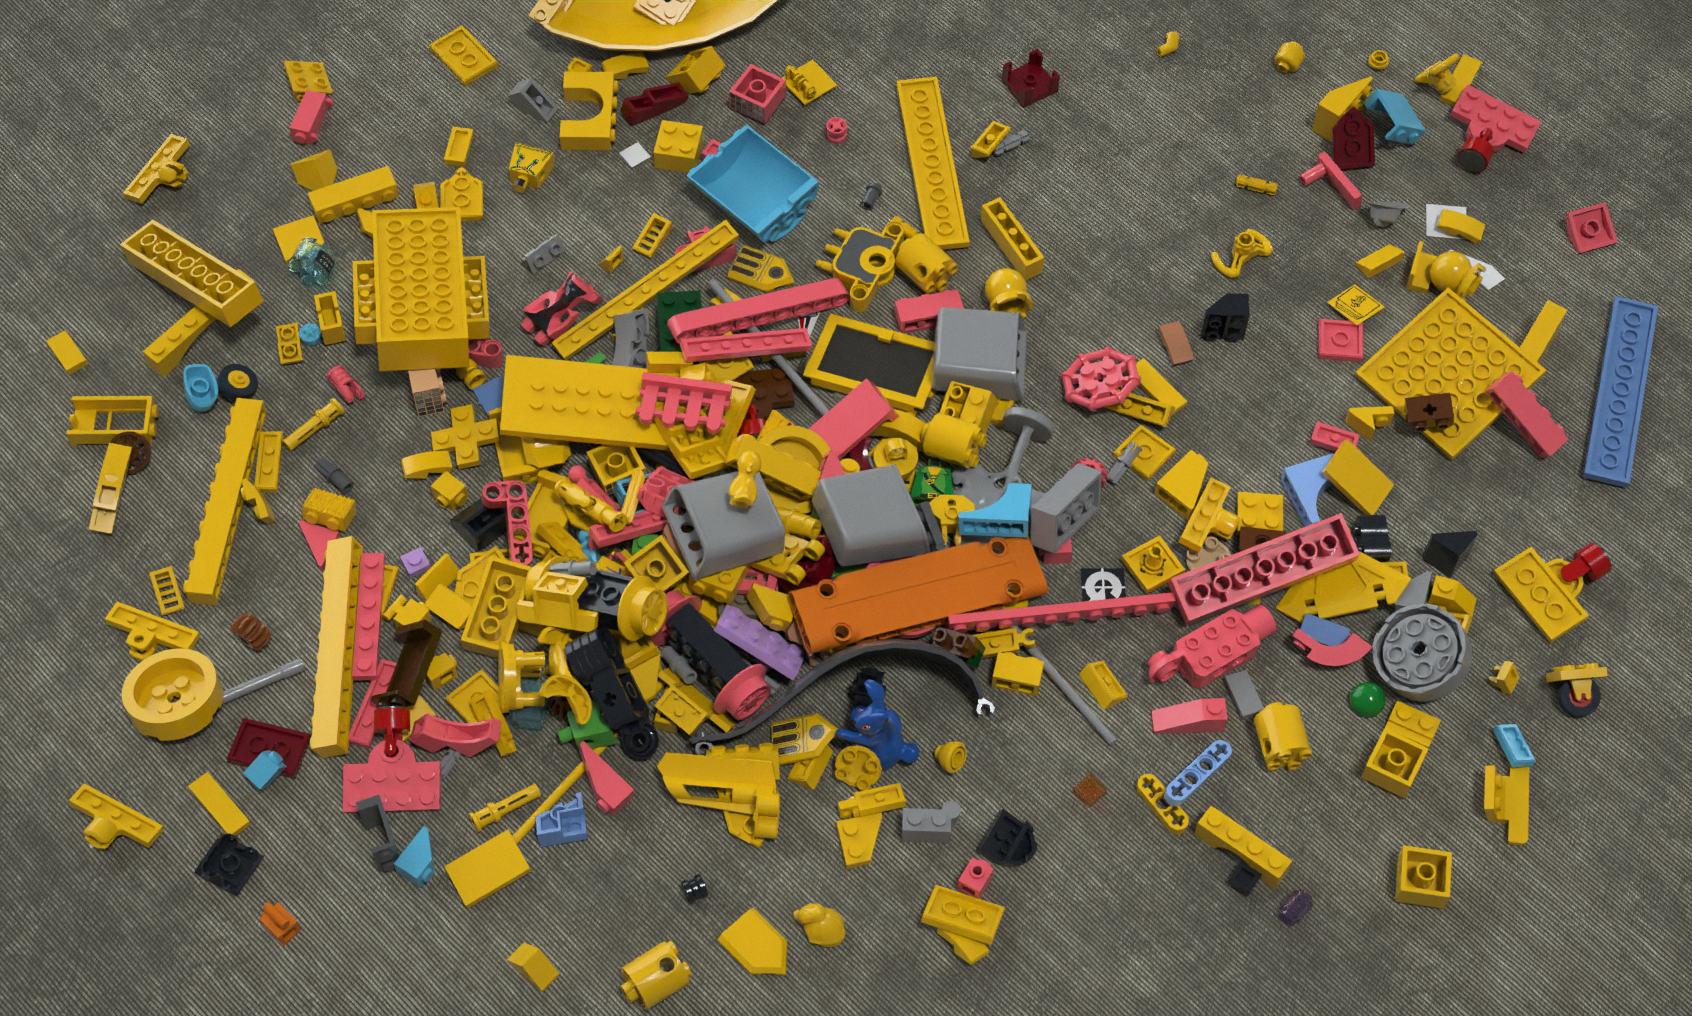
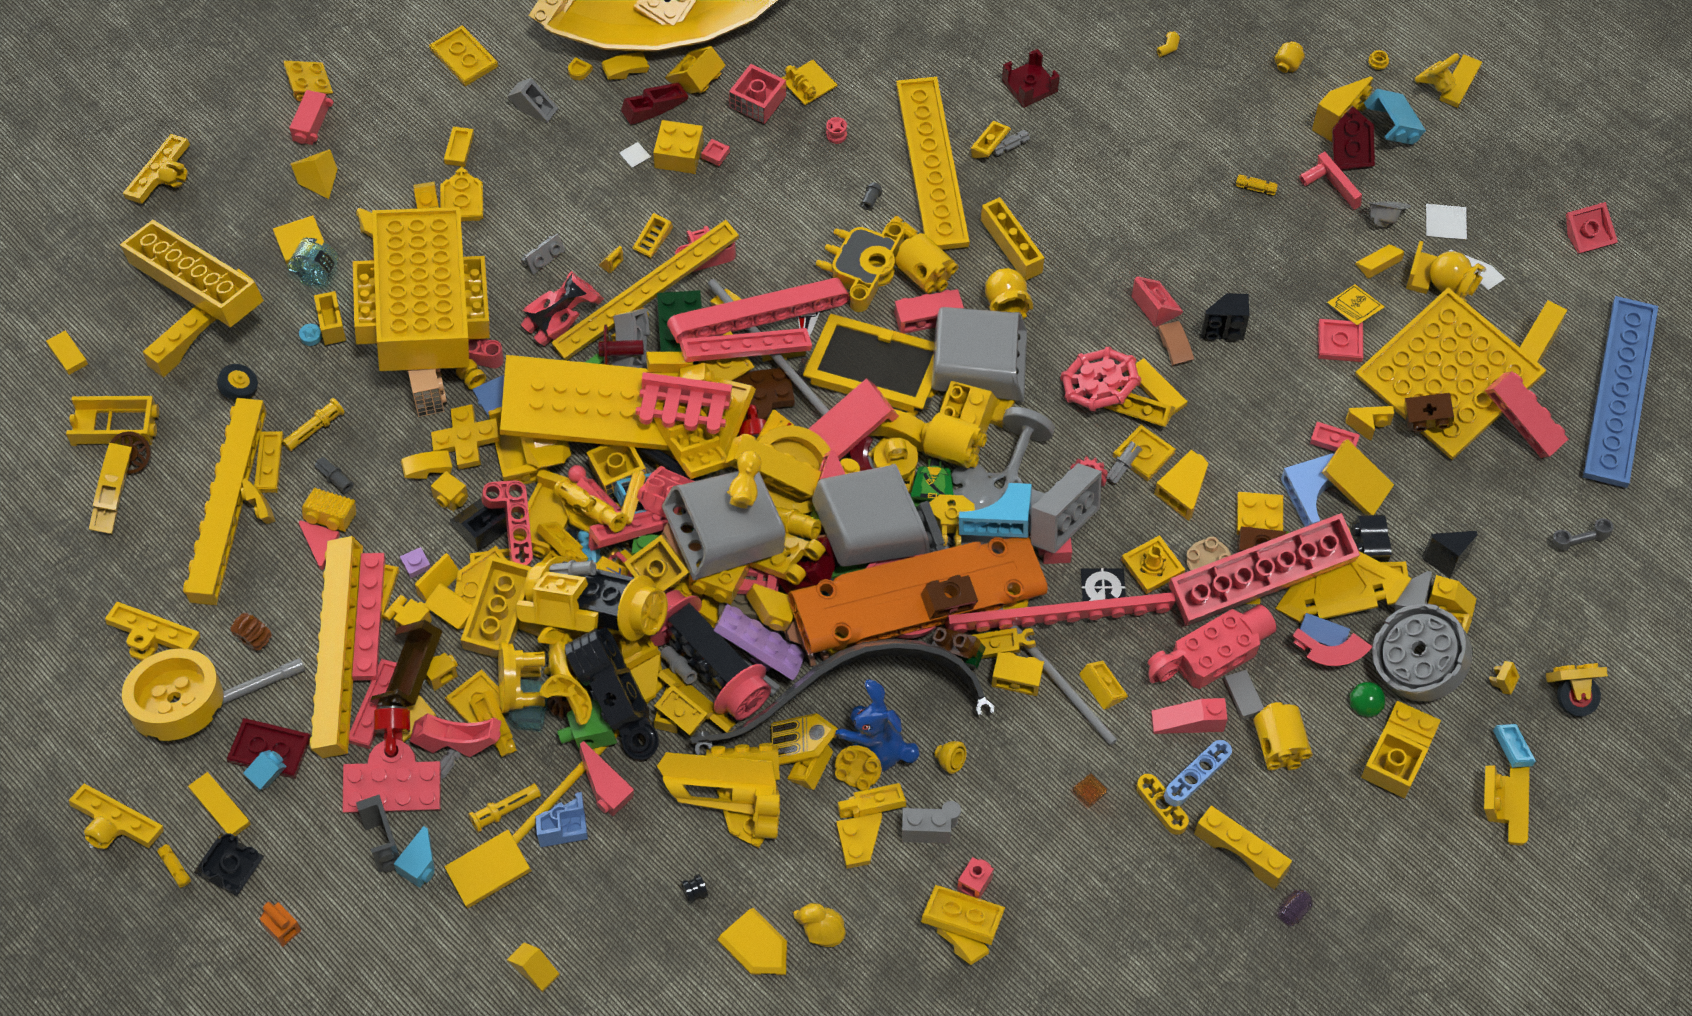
(161, 575): yellow slope -> none
(174, 866): none -> yellow axle
(200, 387): medium azure piece -> none
(289, 343): yellow slope -> none
(345, 384): coral hinge -> none
(354, 193): yellow brick -> none
(529, 166): yellow torso -> none
(598, 131): yellow arch -> none
(619, 348): none -> dark red piece
(648, 982): yellow cylinder -> none
(756, 184): medium azure cylinder -> none
(760, 270): yellow tile -> none
(859, 689): black hinge -> none
(939, 605): none -> reddish brown brick
(1009, 841): black slope -> none
(1154, 301): none -> coral slope
(1209, 517): yellow plate -> none
(1243, 250): yellow piece -> none
(1244, 878): black plate -> none
(1423, 877): yellow brick -> none
(1458, 223): yellow slope -> none
(1490, 128): coral plate -> none
(1551, 588): yellow plate -> none
(1602, 530): none -> flat silver bar

